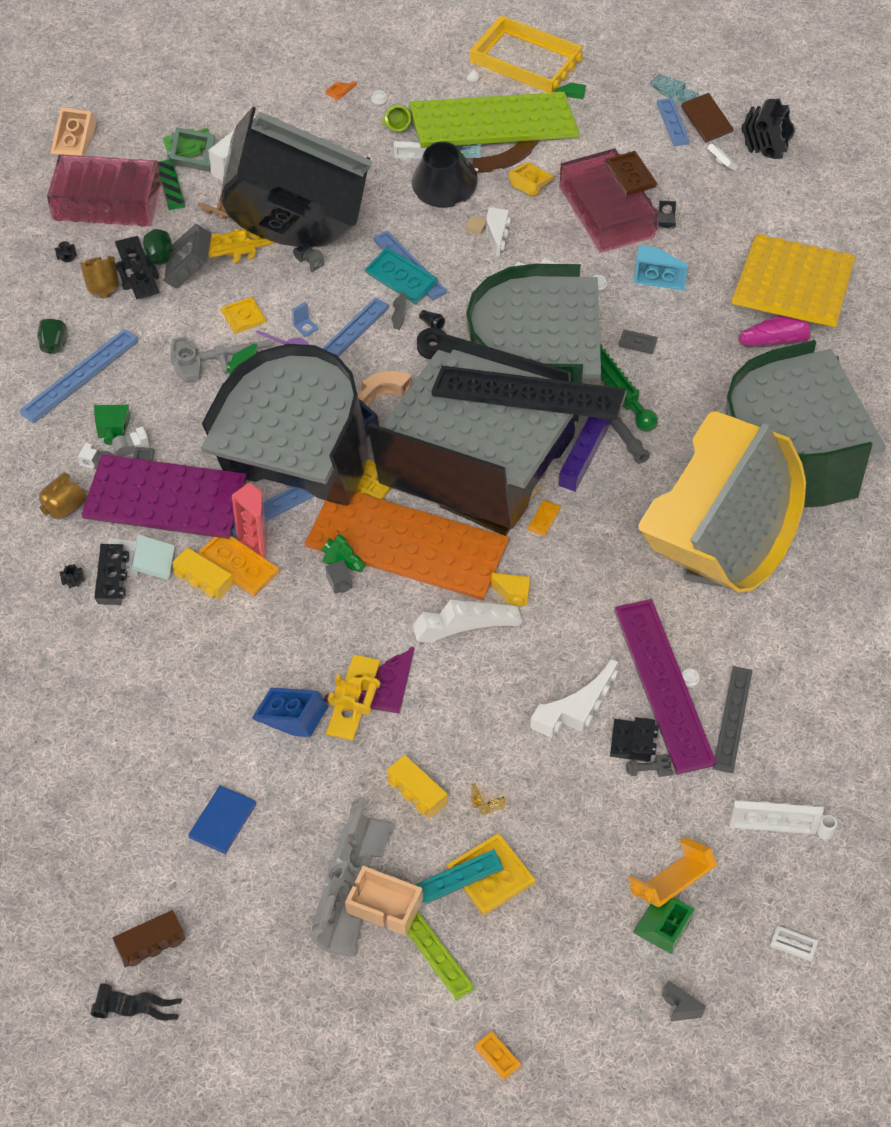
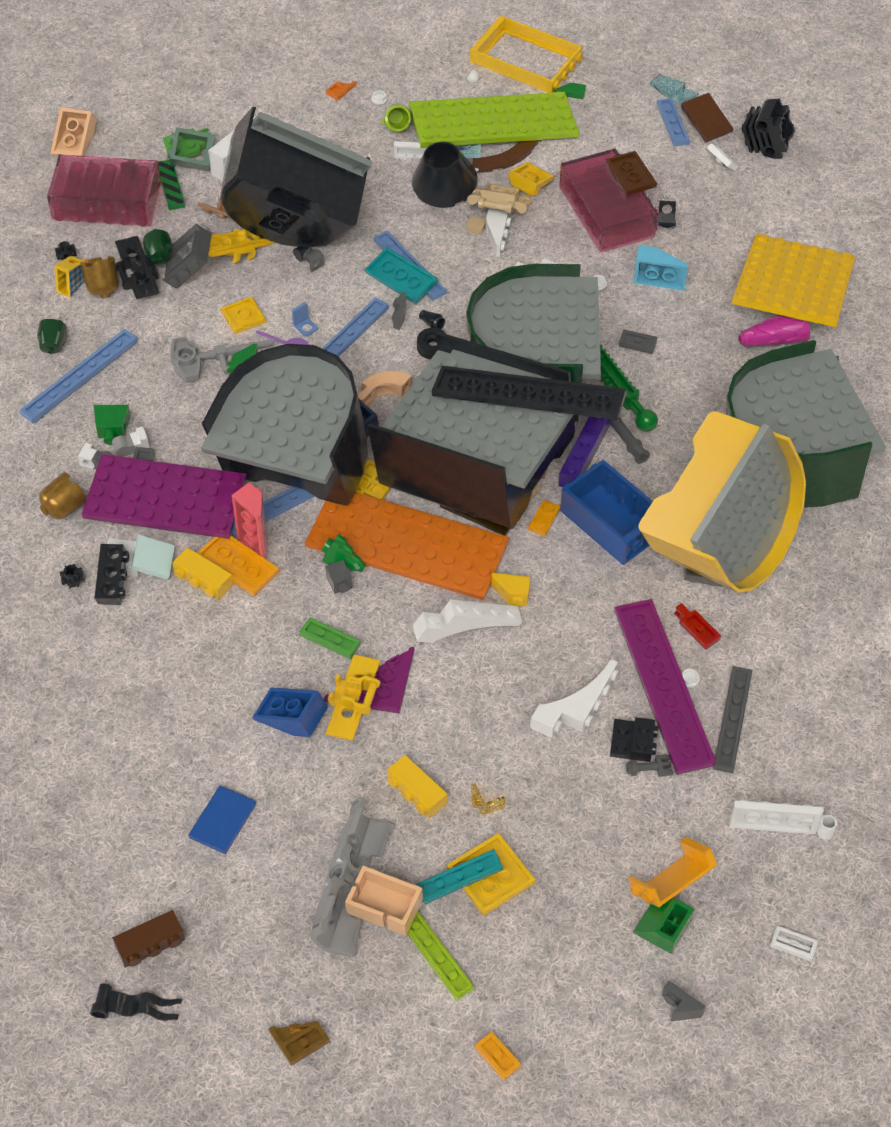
(68, 276): none -> yellow torso
(299, 1040): none -> pearl gold wing
(330, 638): none -> bright green plate
(500, 198): none -> tan brick
(607, 510): none -> blue container
(697, 626): none -> red plate

